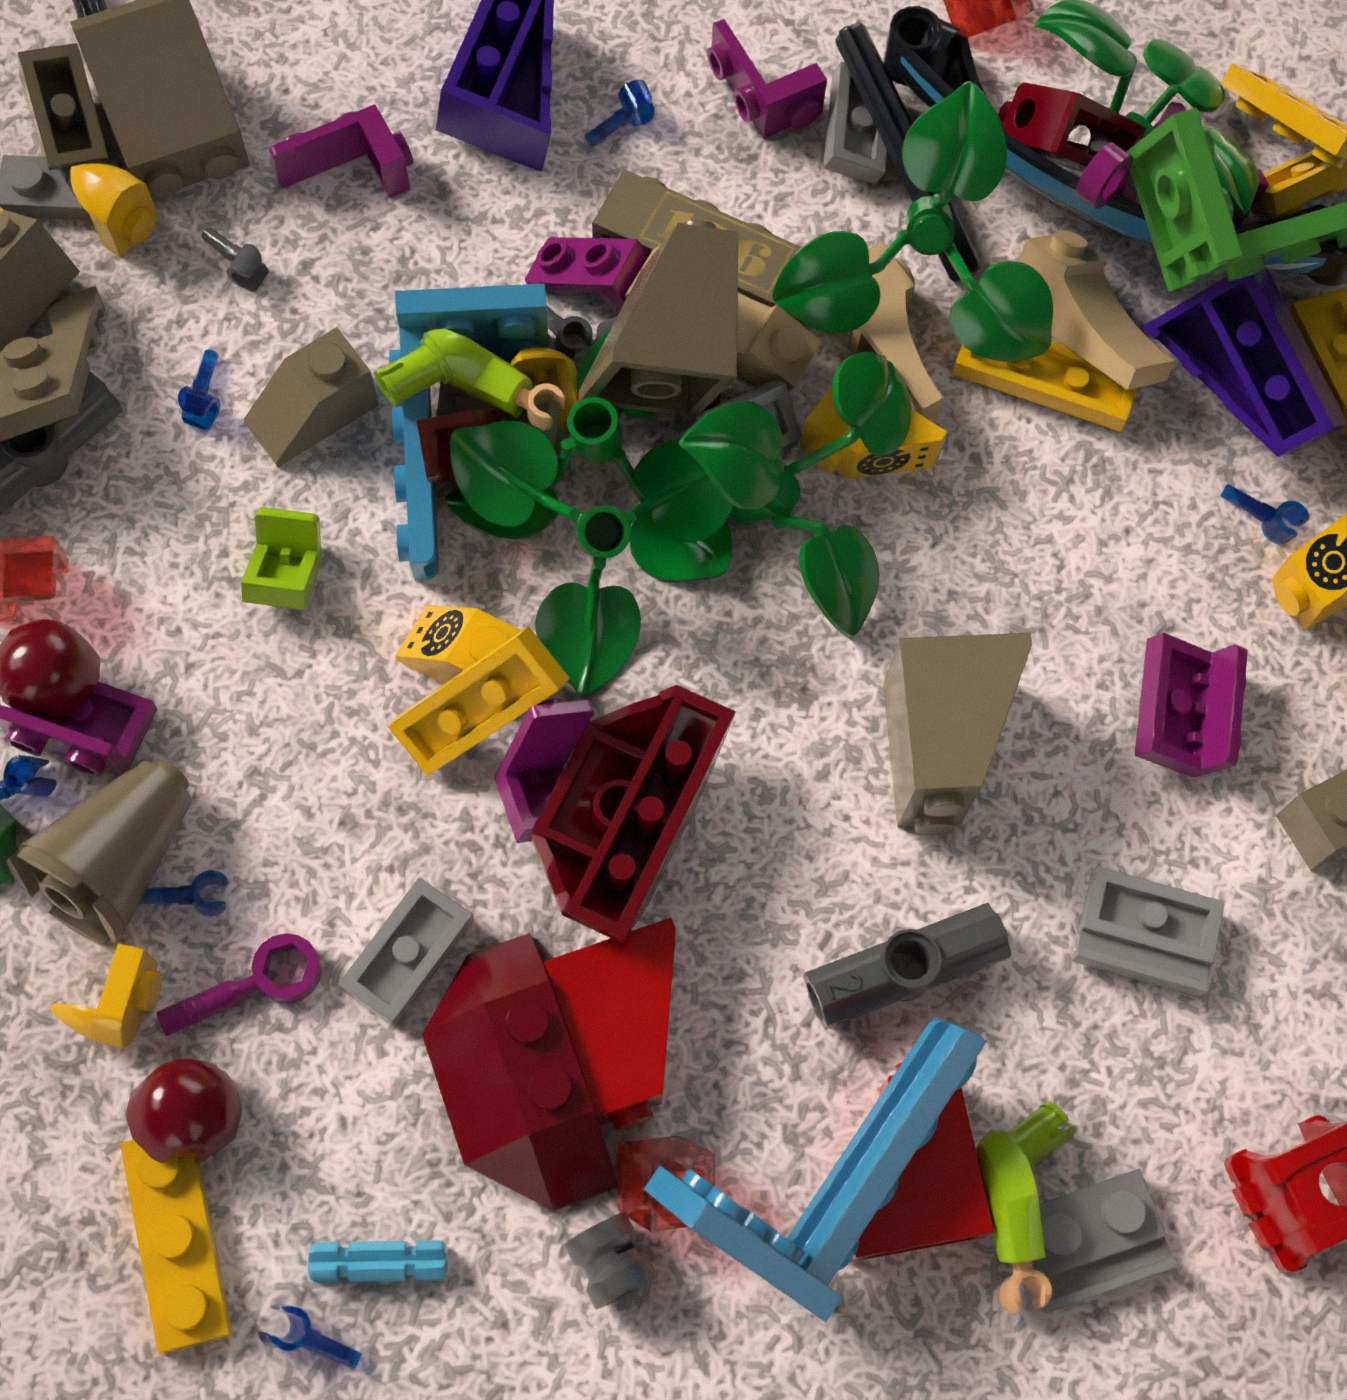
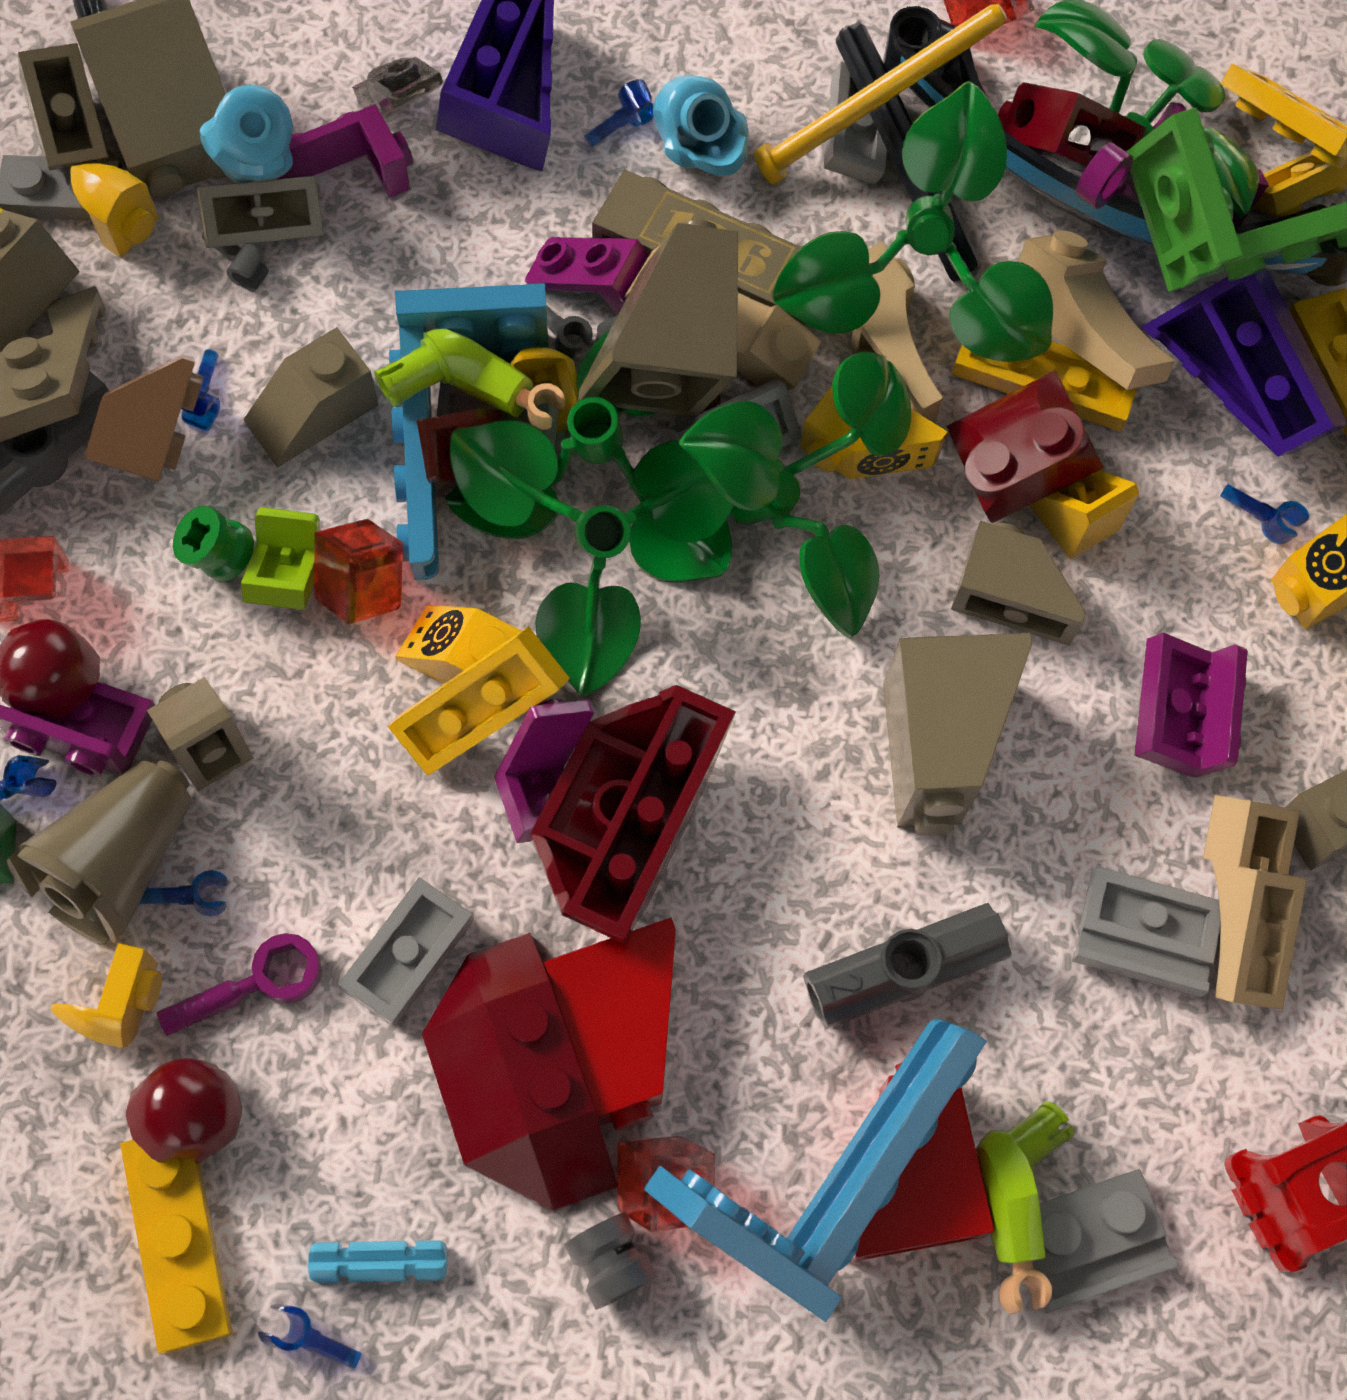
(140, 418): none -> medium nougat slope
(200, 732): none -> dark tan slope
(213, 543): none -> green wheel
(250, 135): none -> medium azure head
(260, 211): none -> dark tan slope
(358, 570): none -> clear red panel
(397, 85): none -> clear smoke slope
(701, 125): none -> medium azure head
(773, 106): magenta bracket -> none
(774, 160): none -> yellow bar
(1017, 585): none -> dark tan slope
(1024, 447): none -> dark red slope
(1087, 511): none -> yellow slope
(1257, 898): none -> tan slope

